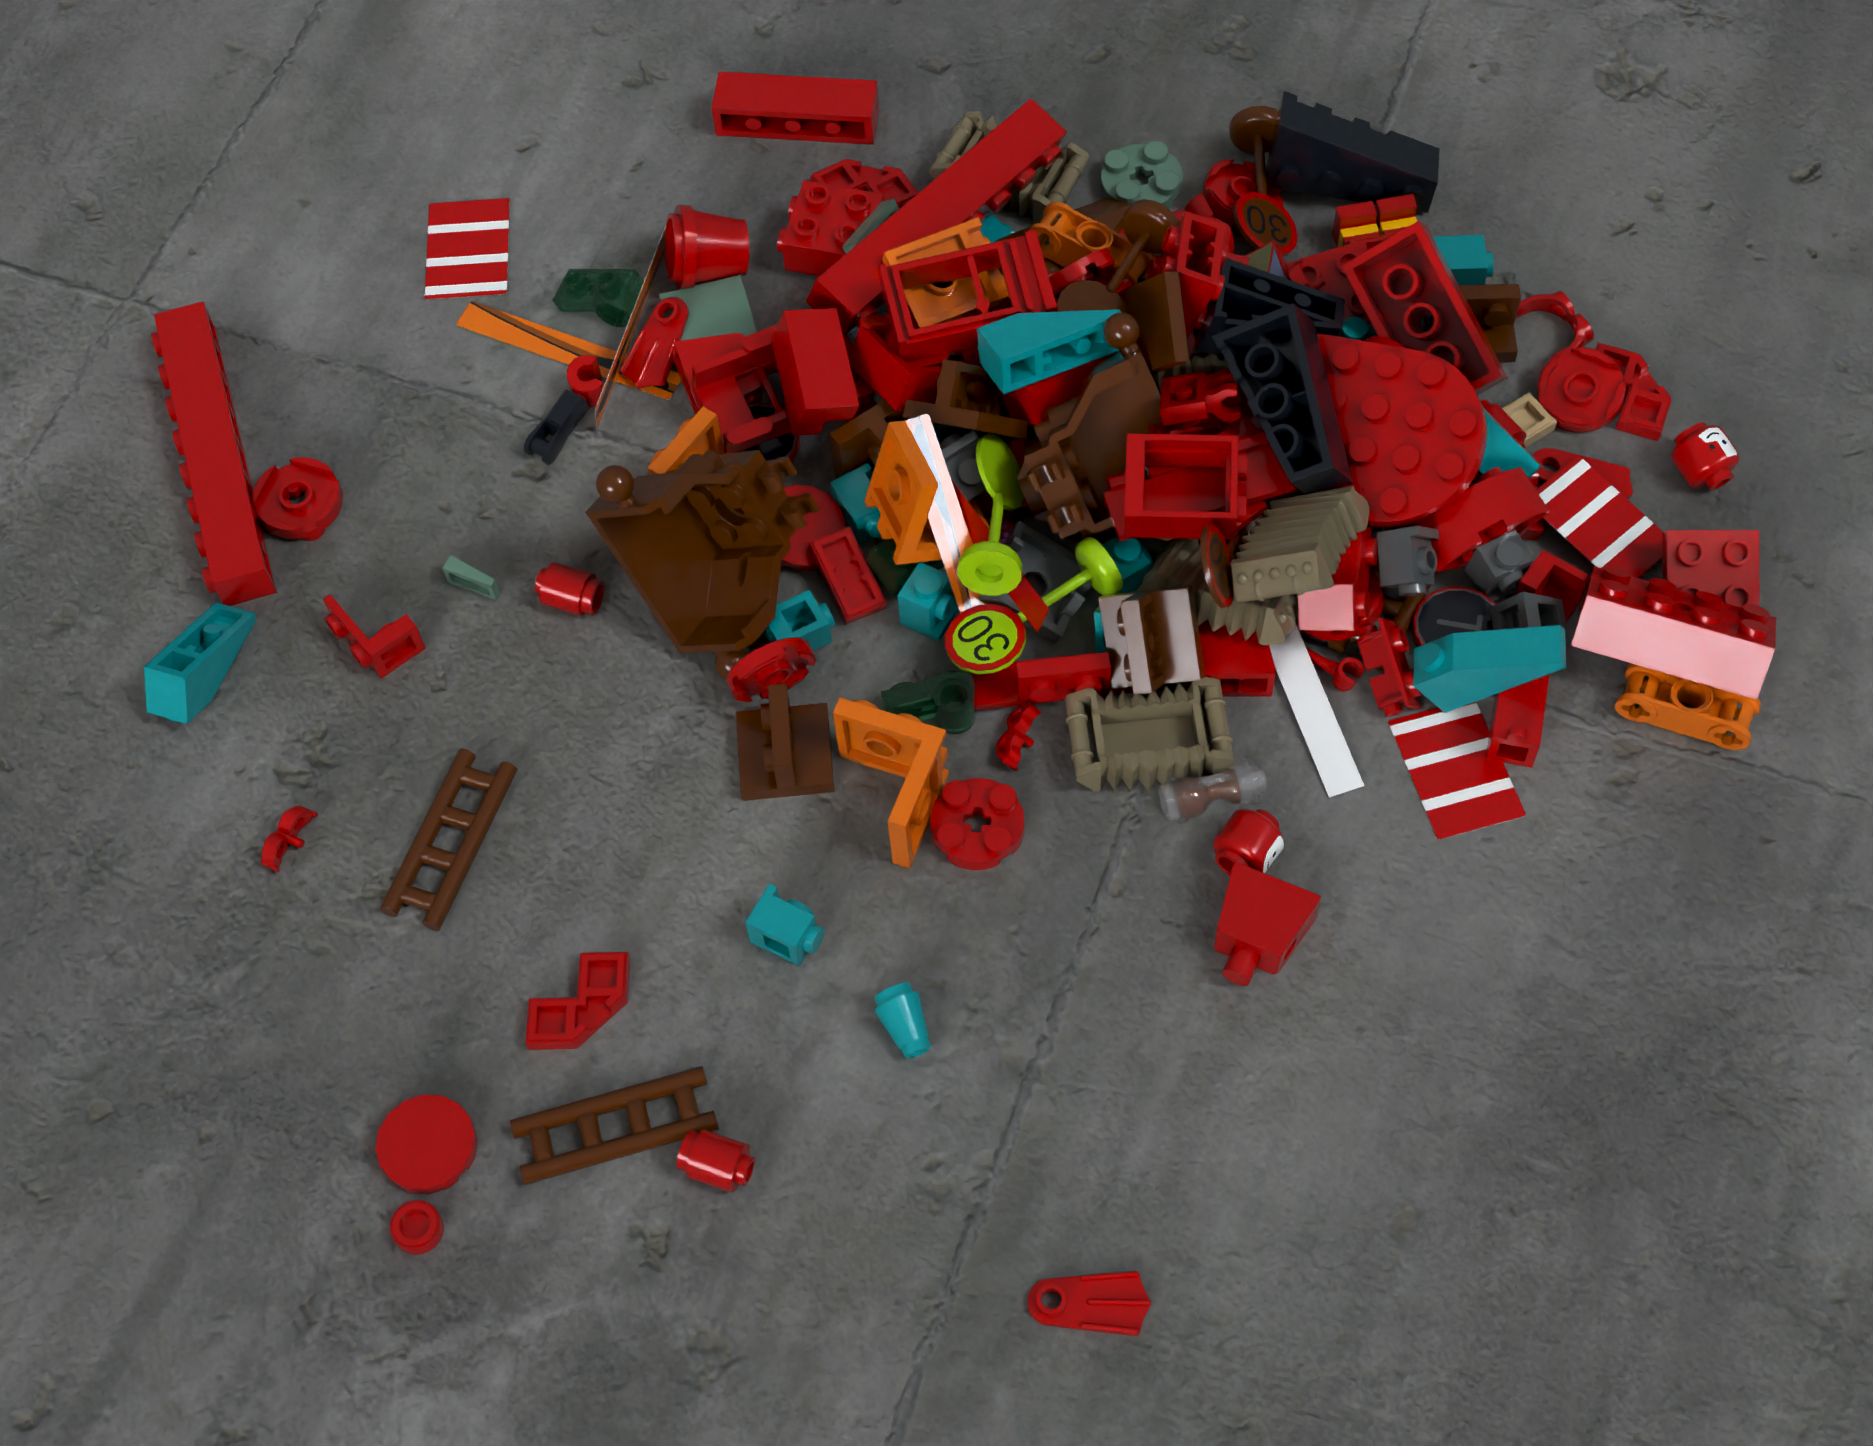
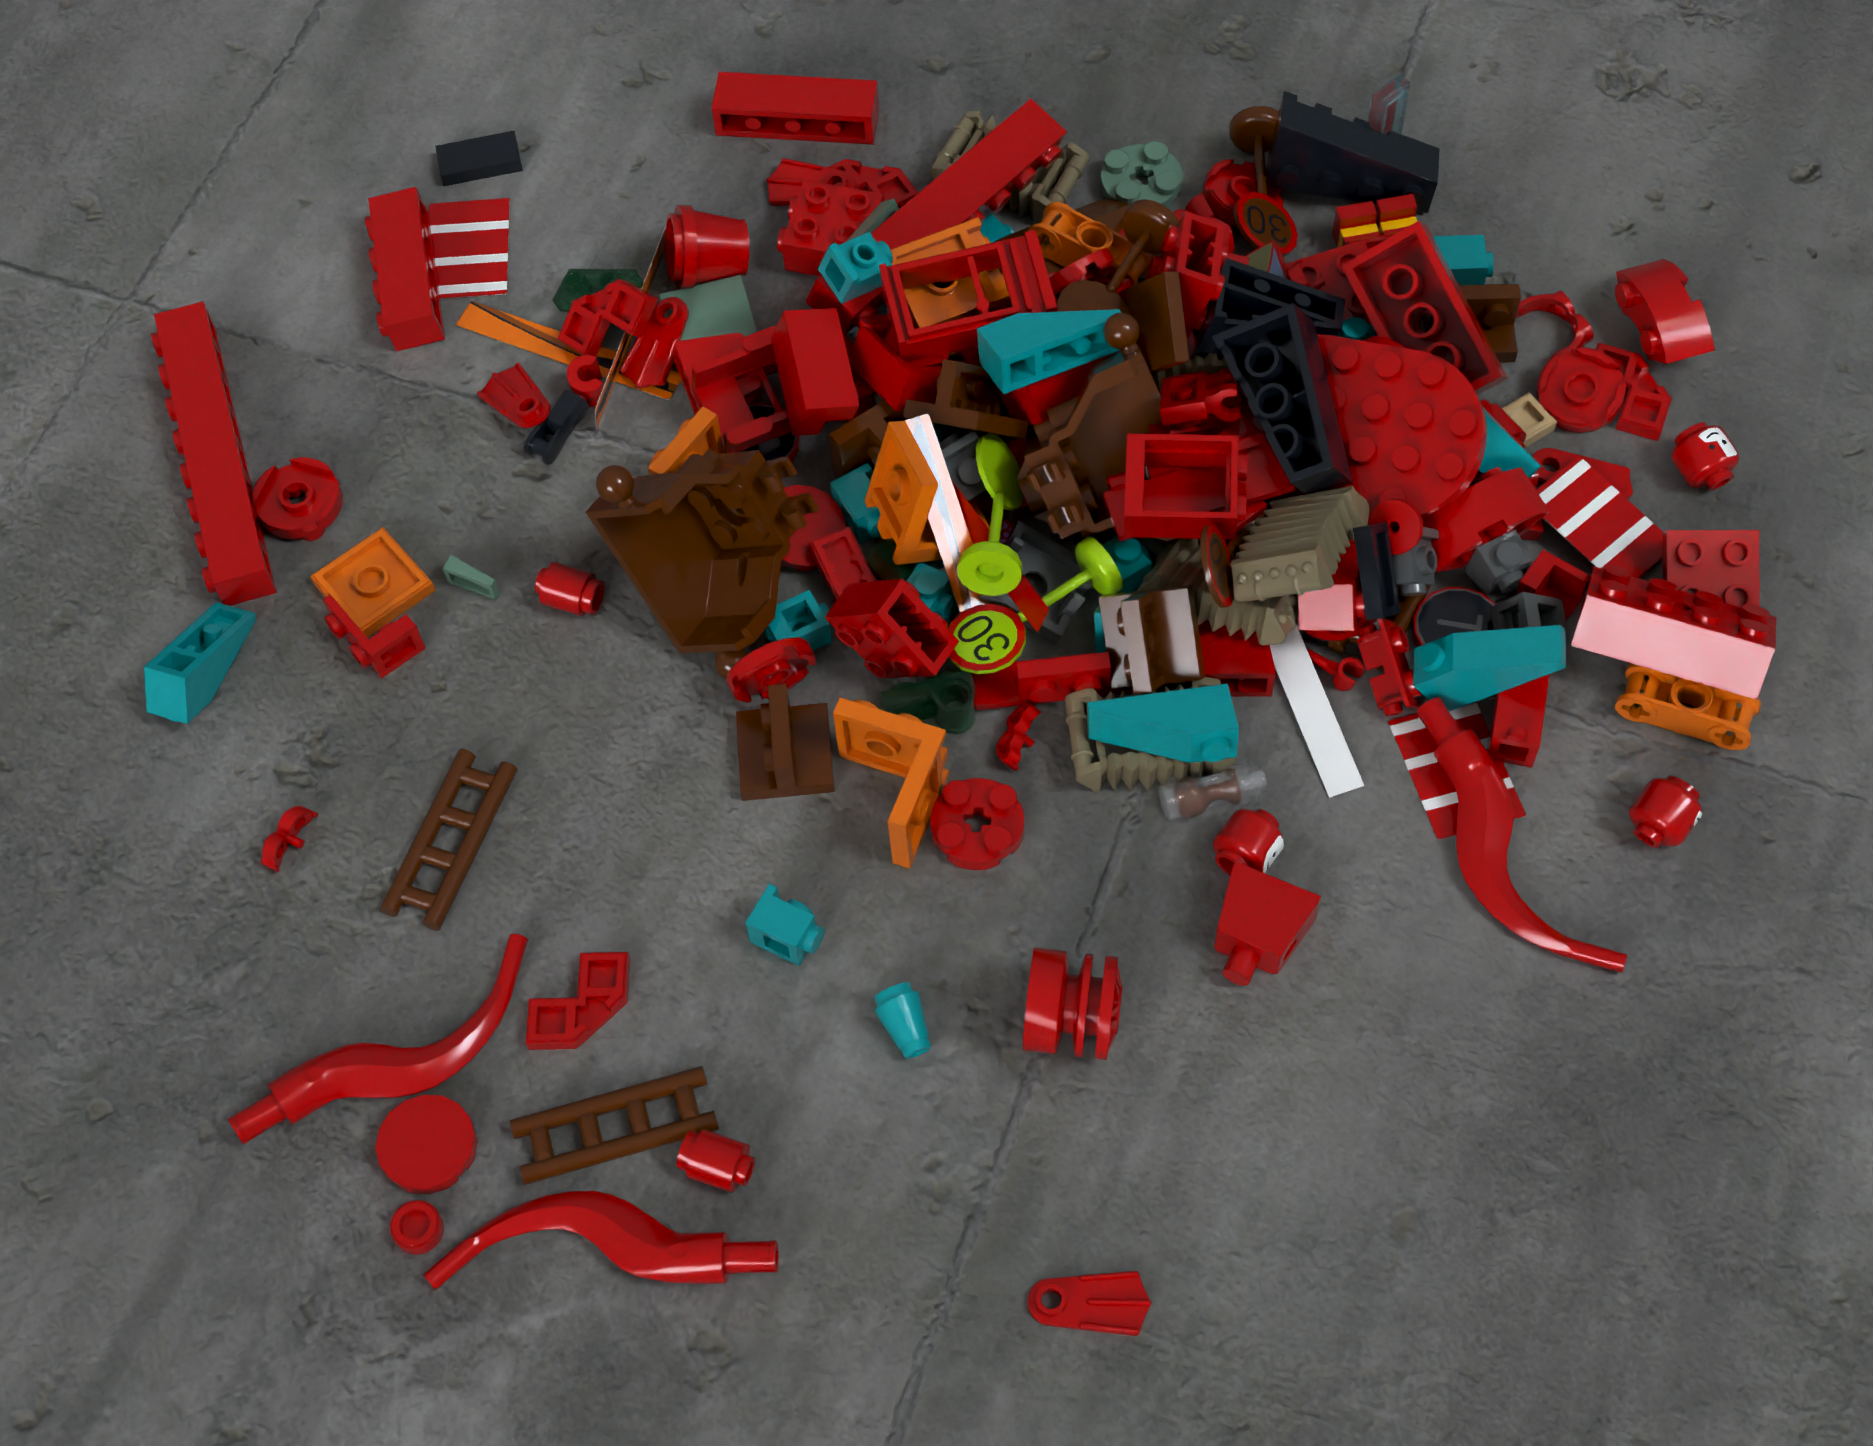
(374, 582): none -> orange tile
(381, 1069): none -> red animal
(404, 269): none -> red brick
(478, 158): none -> black tile
(513, 395): none -> red piece
(592, 314): none -> red tile
(624, 1235): none -> red animal
(789, 176): none -> red piece
(854, 266): none -> teal brick
(891, 629): none -> red brick
(1071, 1003): none -> red wheel
(1173, 724): none -> teal slope
(1376, 570): none -> black tile
(1389, 106): none -> clear light blue tile
(1409, 523): none -> red wheel
(1484, 835): none -> red animal
(1663, 312): none -> red brick
(1665, 812): none -> red head

